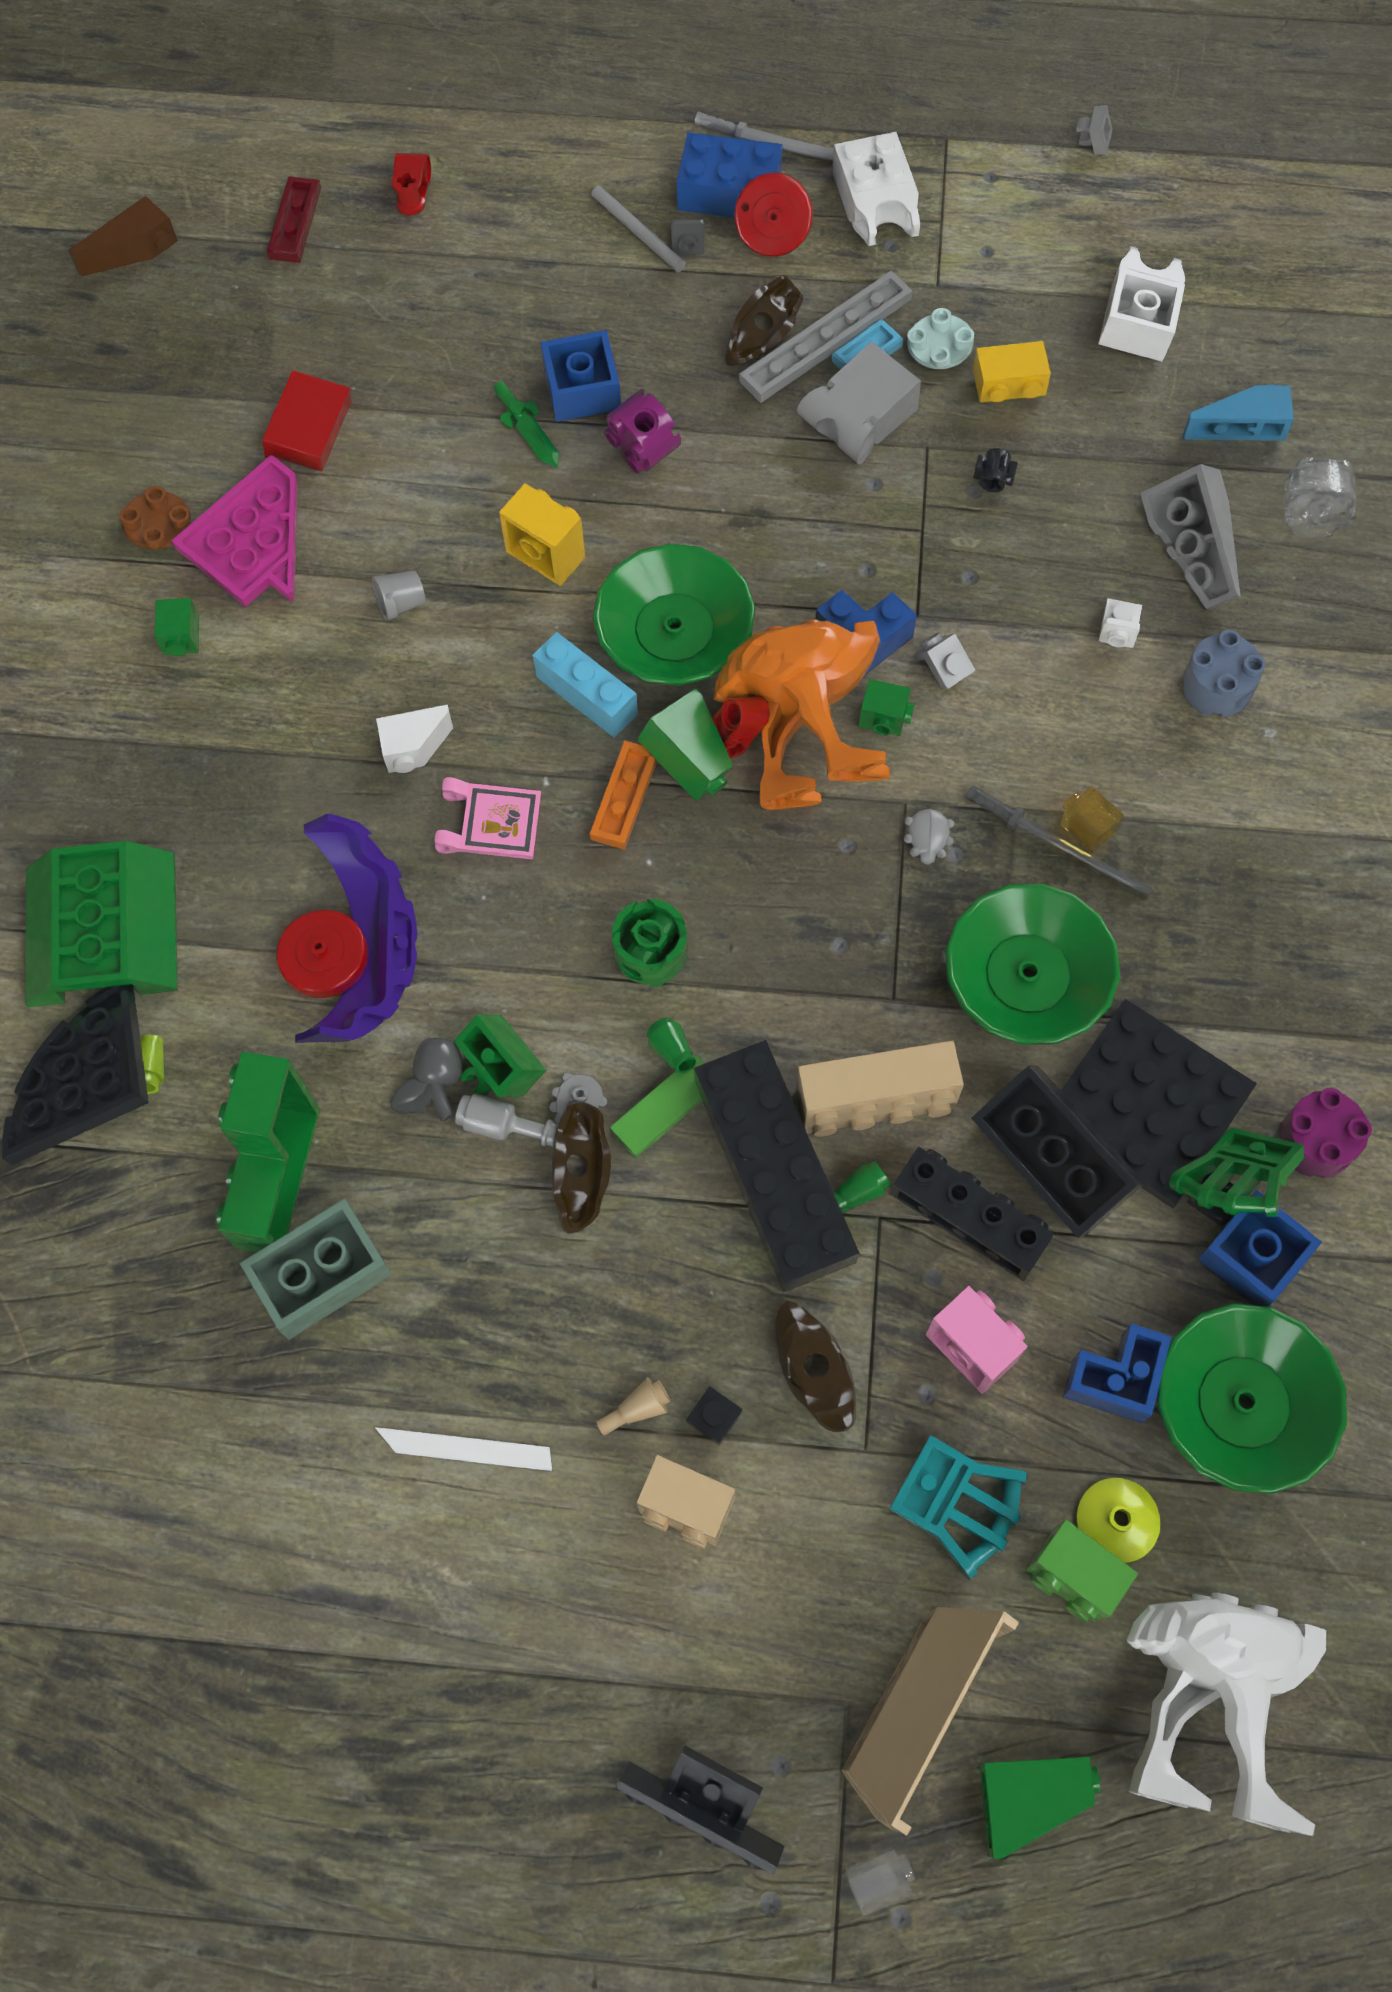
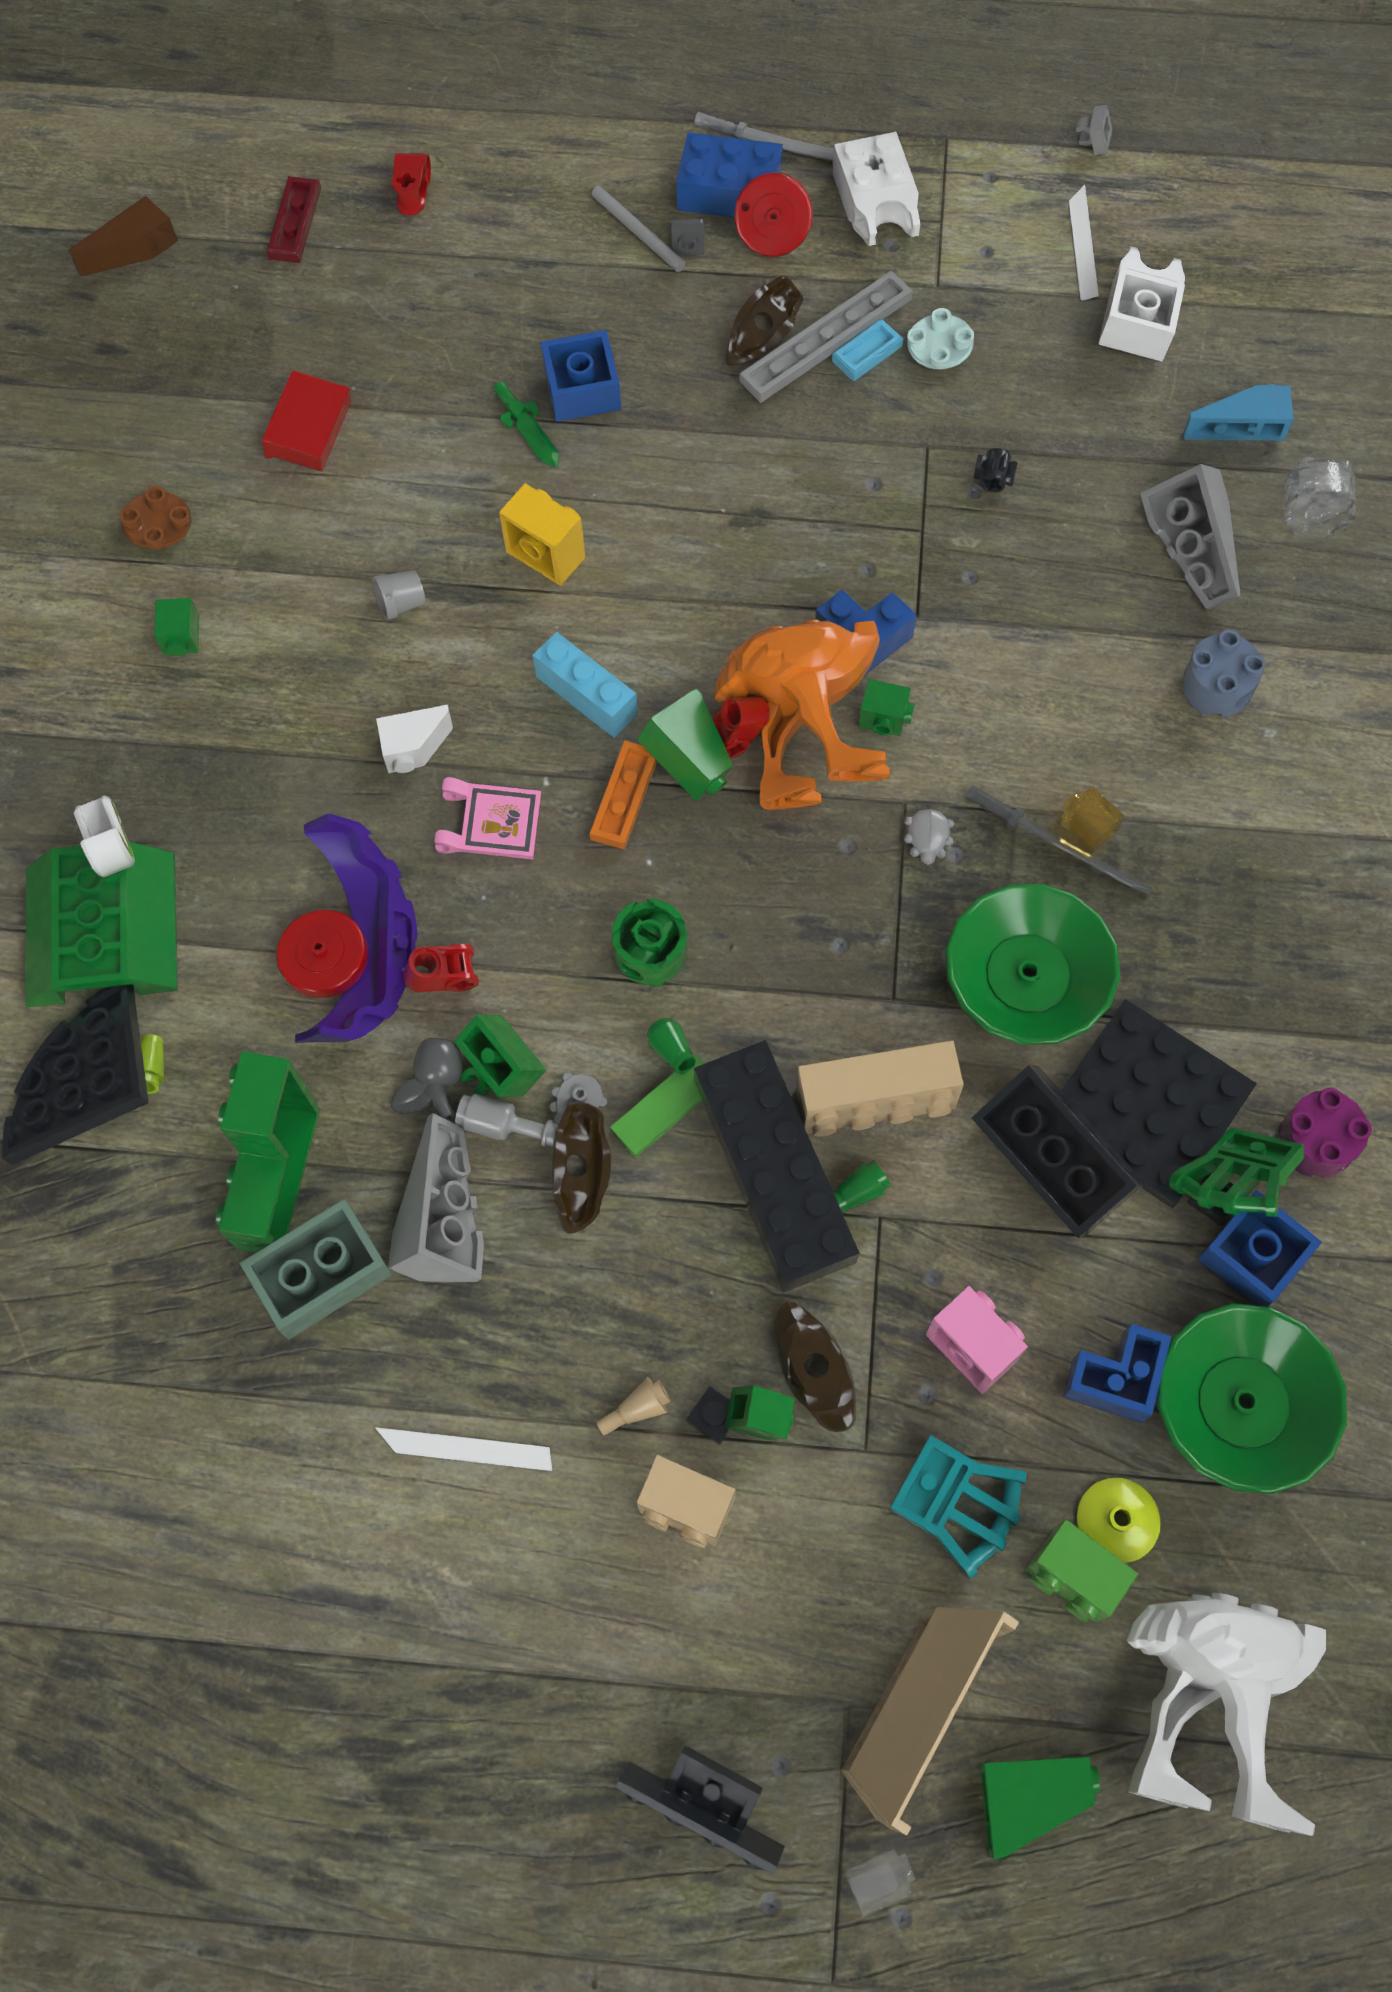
(103, 837): none -> white animal
(248, 535): dark pink wing -> none
(436, 1222): none -> light grey wedge
(448, 967): none -> red piece
(642, 431): magenta brick -> none
(667, 589): green dish -> none
(760, 1412): none -> green brick
(862, 402): light grey piece -> none
(945, 659): light grey bracket -> none
(971, 1212): black brick -> none
(1011, 371): yellow brick -> none
(1083, 245): none -> white sticker
(1120, 623): white bracket -> none

